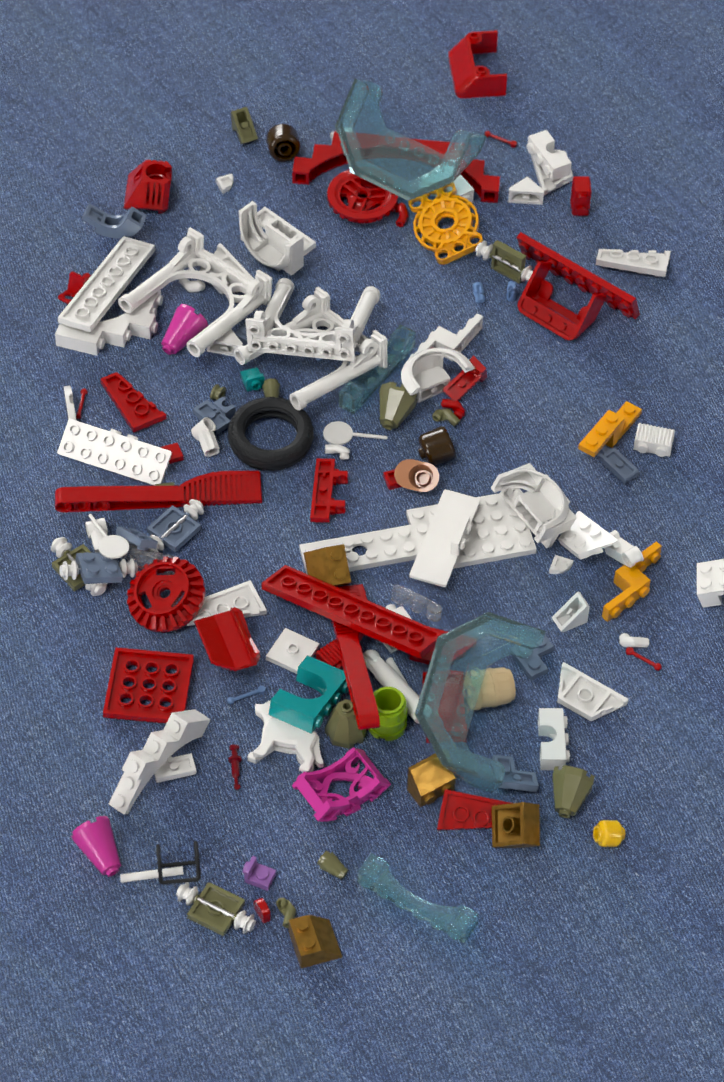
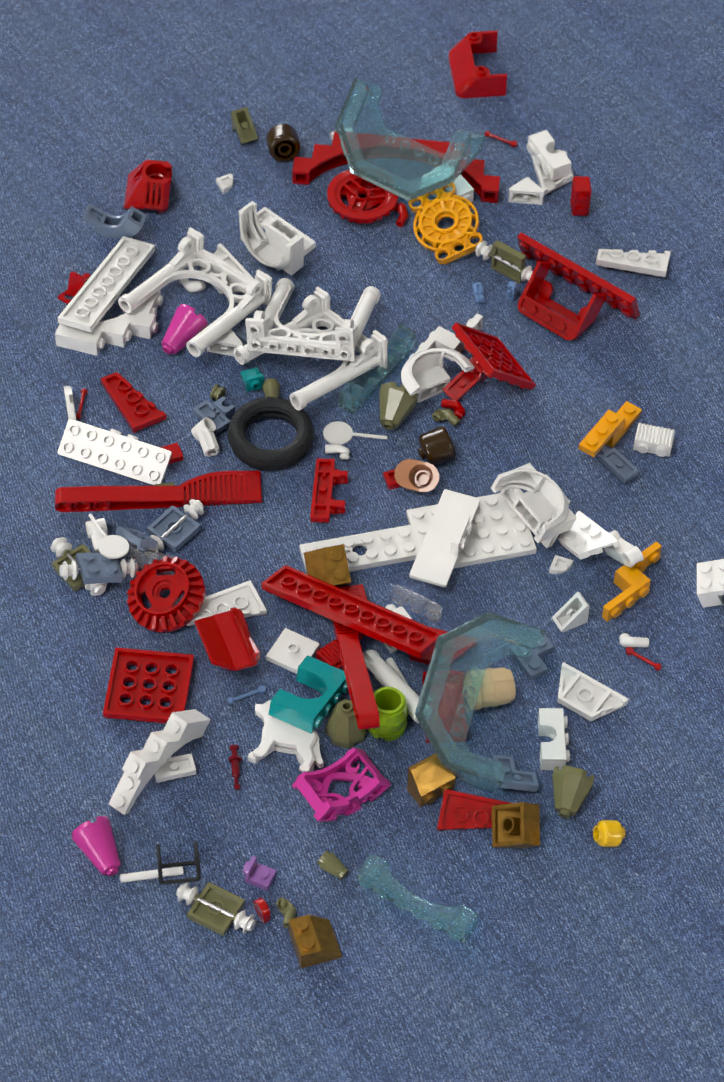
(493, 356): none -> red piece

